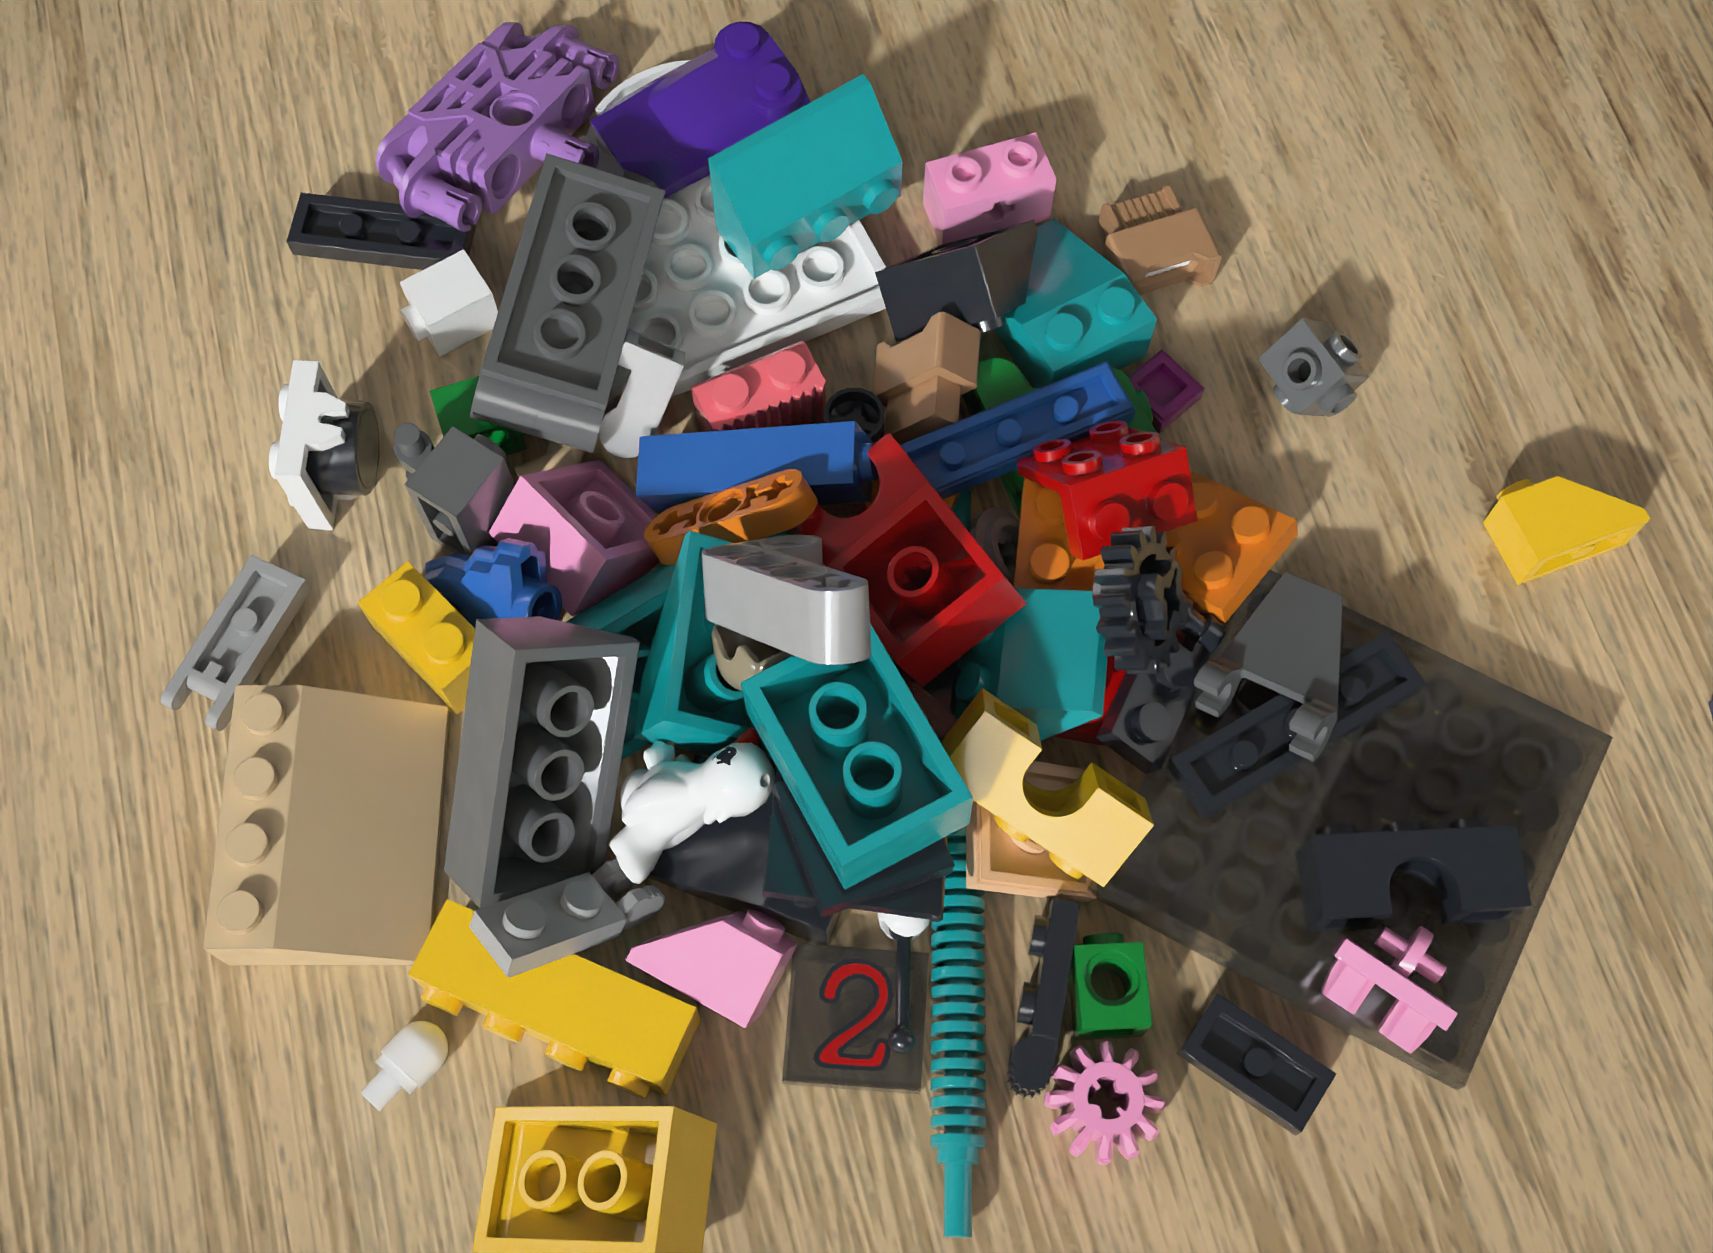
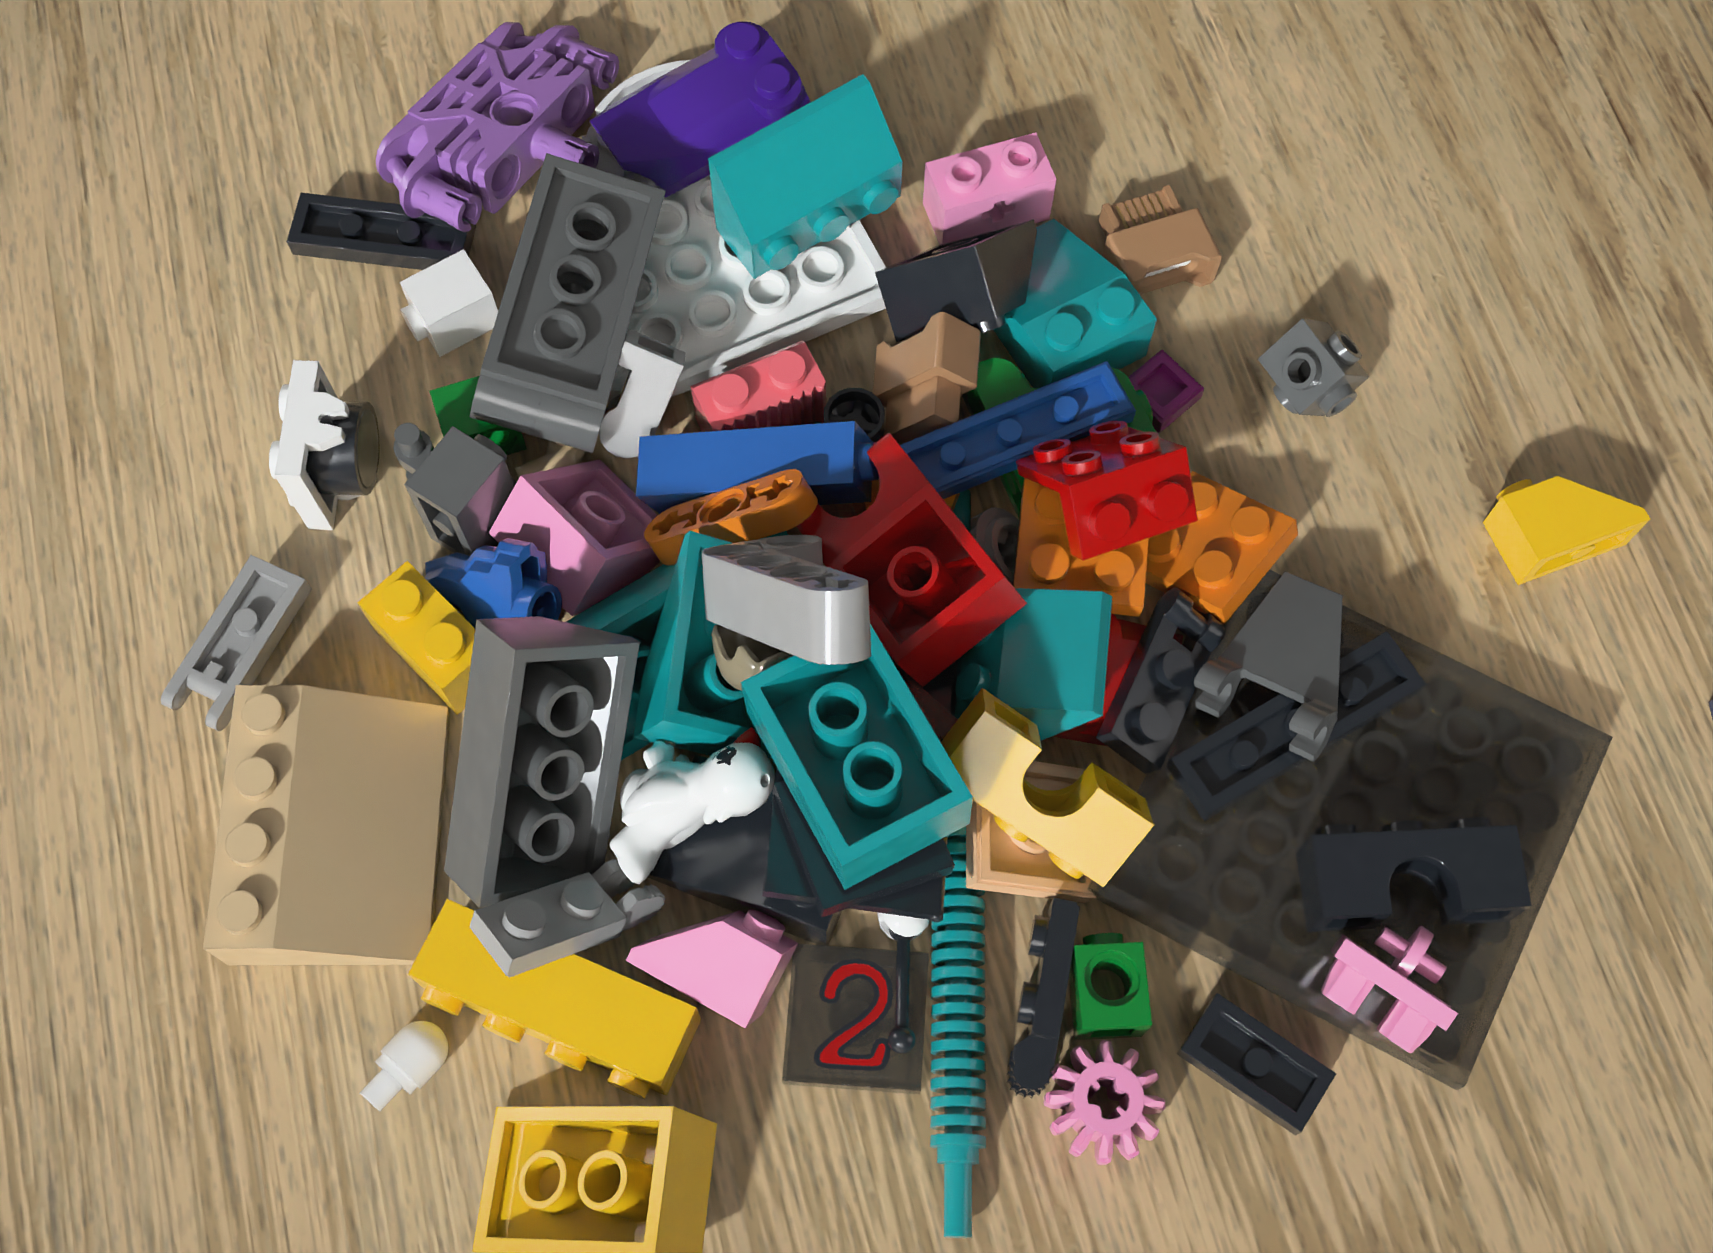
(1140, 600): black gear -> none

